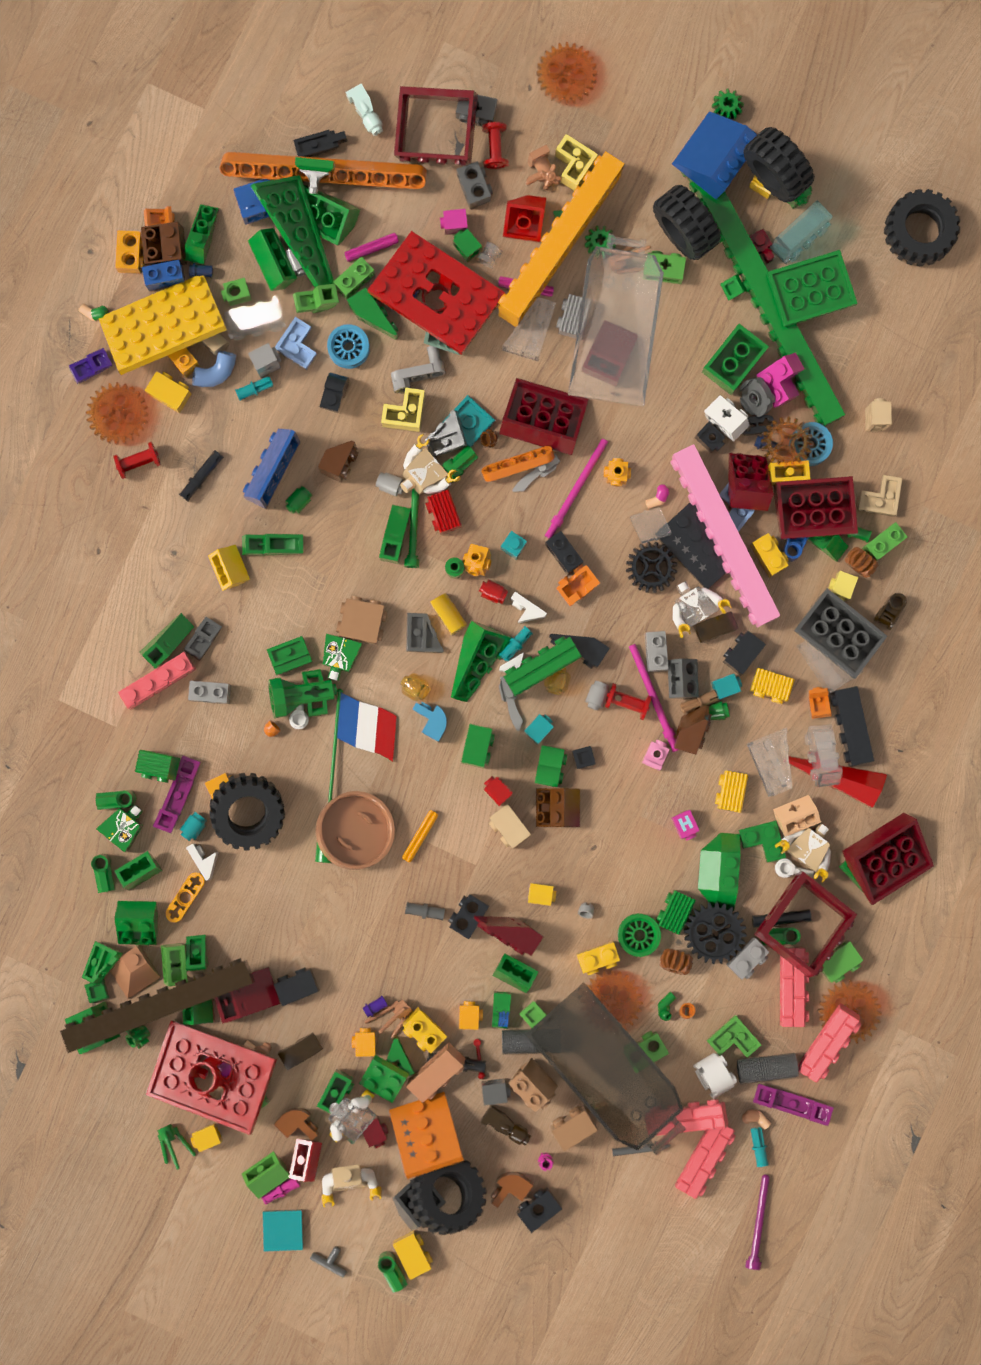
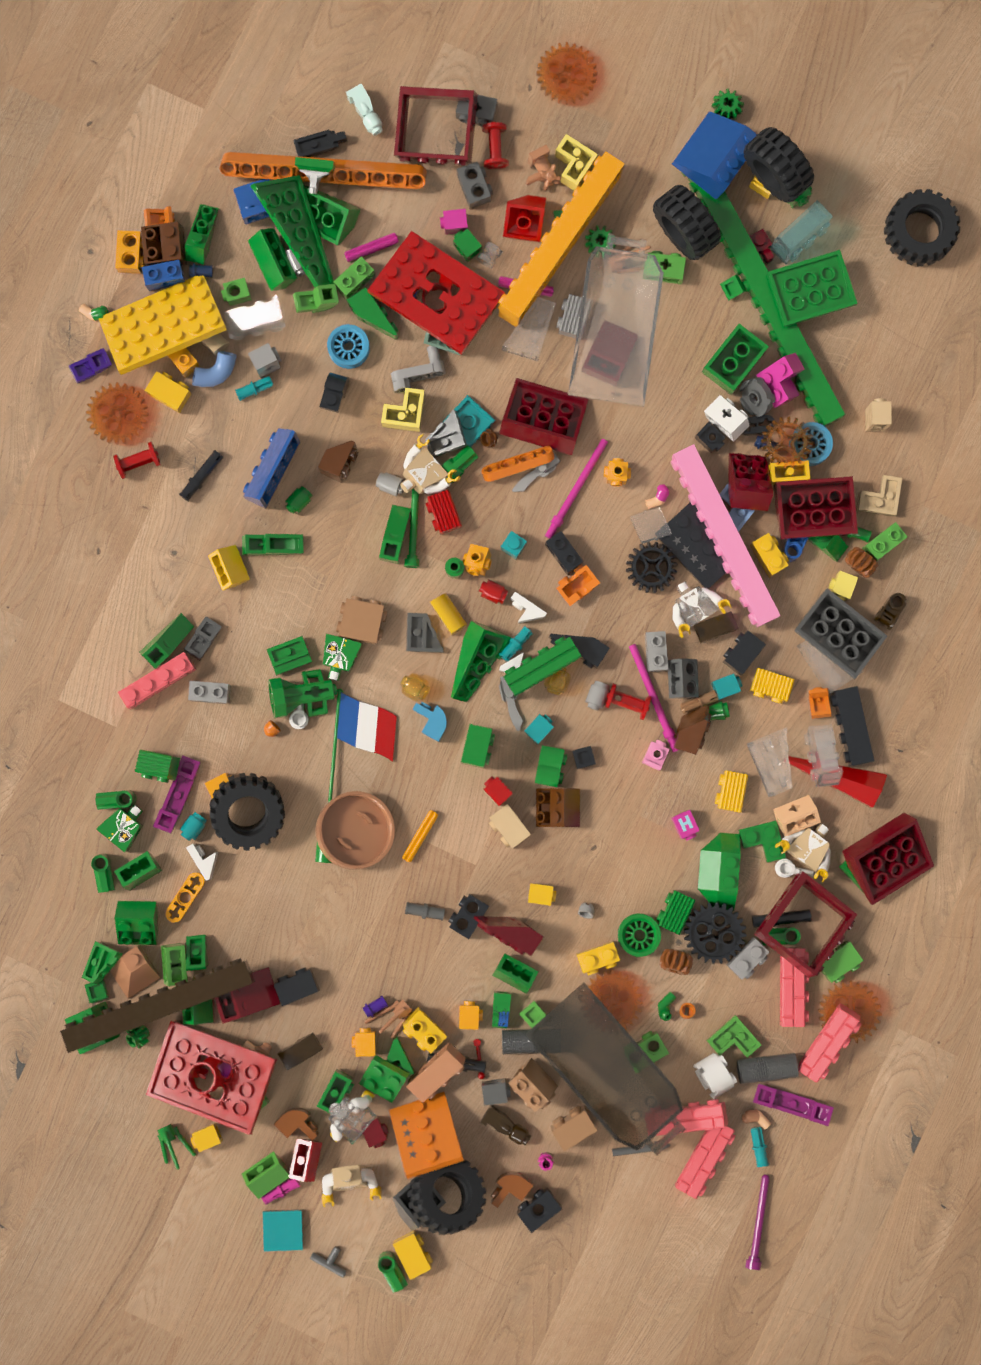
(291, 344): light blue plate -> none

